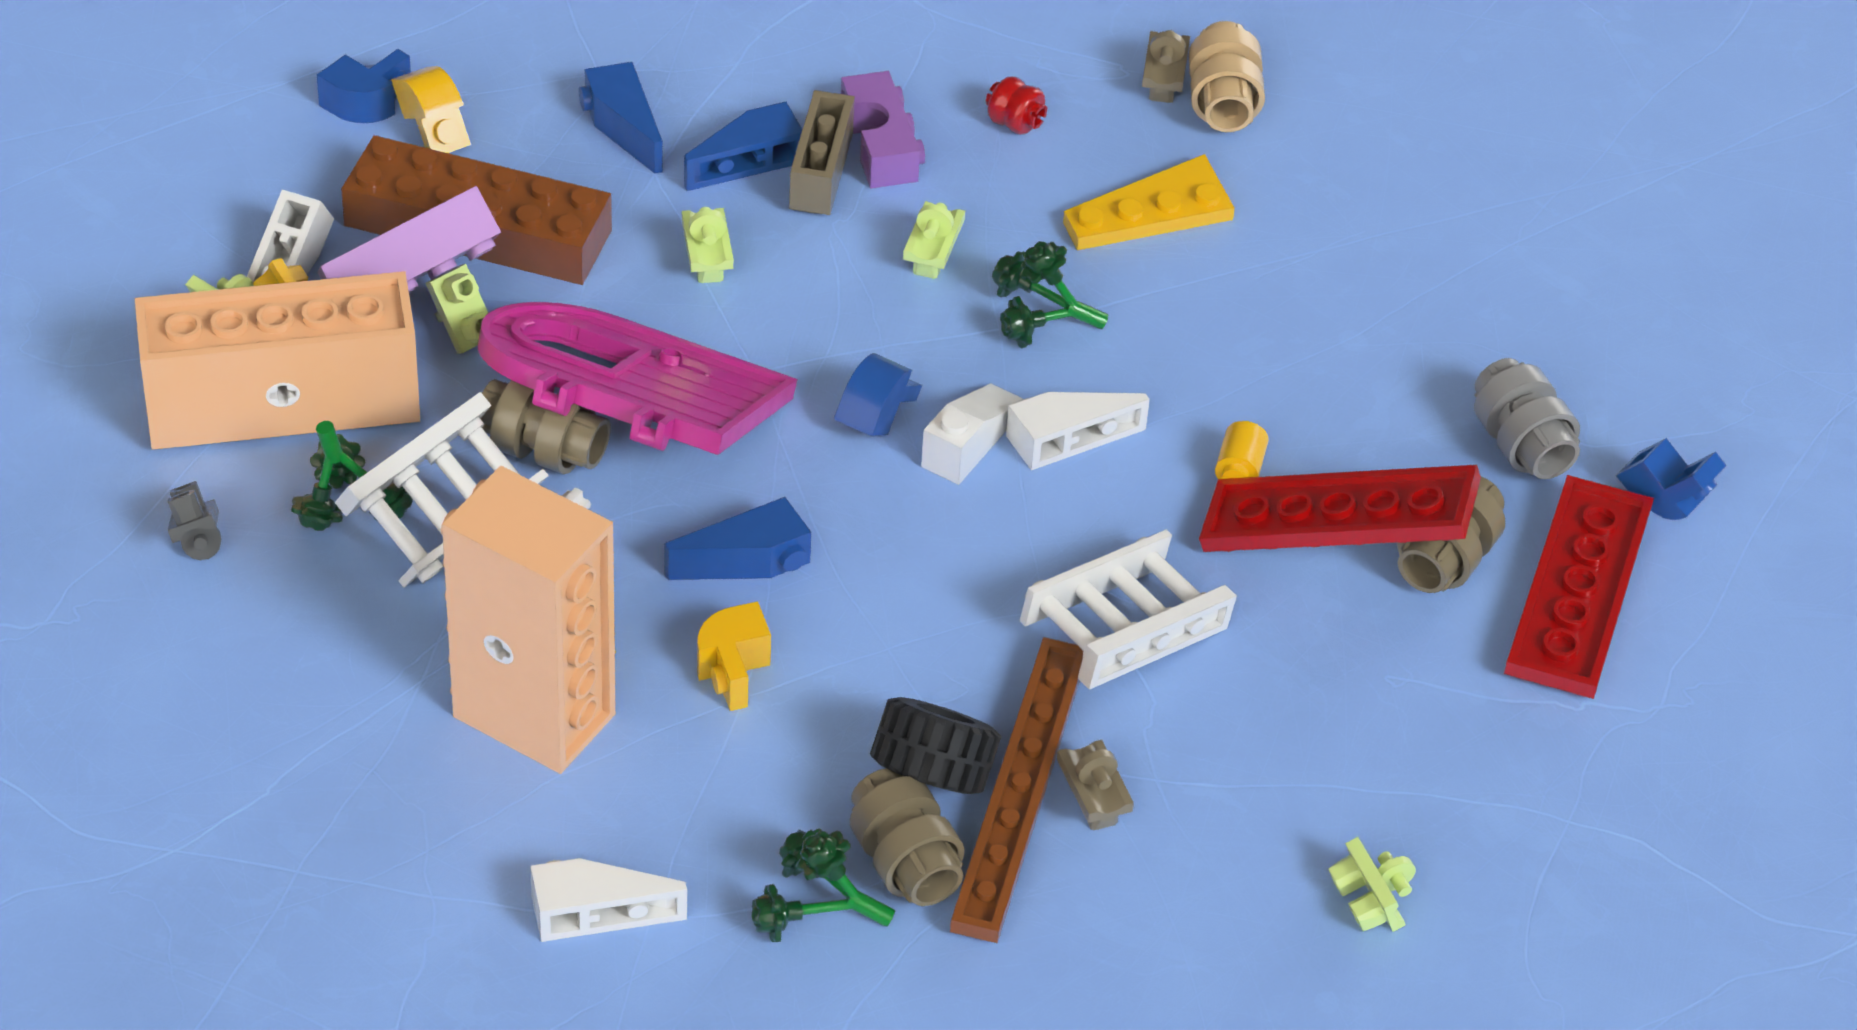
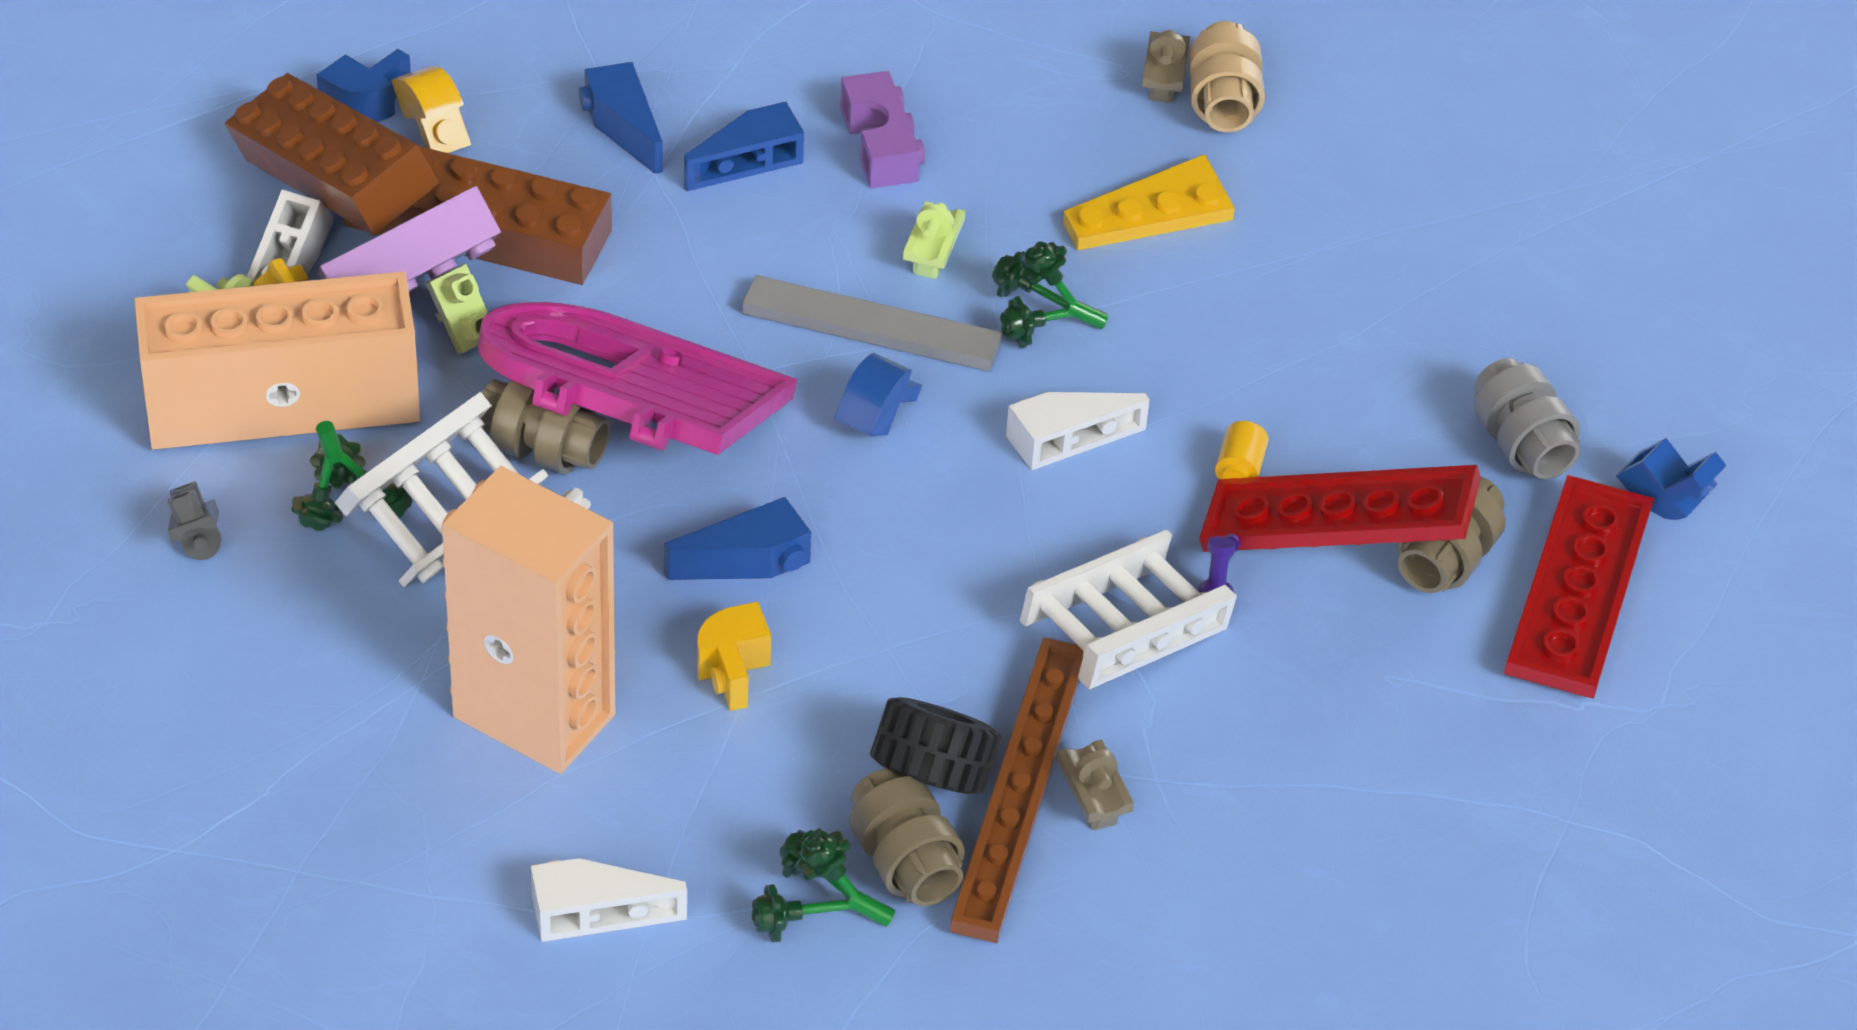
(331, 153): none -> dark orange brick
(707, 243): yellowish green hips -> none
(821, 152): dark tan brick -> none
(872, 323): none -> light grey tile
(965, 432): white slope -> none
(1016, 105): red piece -> none
(1221, 552): none -> dark purple piece
(1379, 903): yellowish green hips -> none

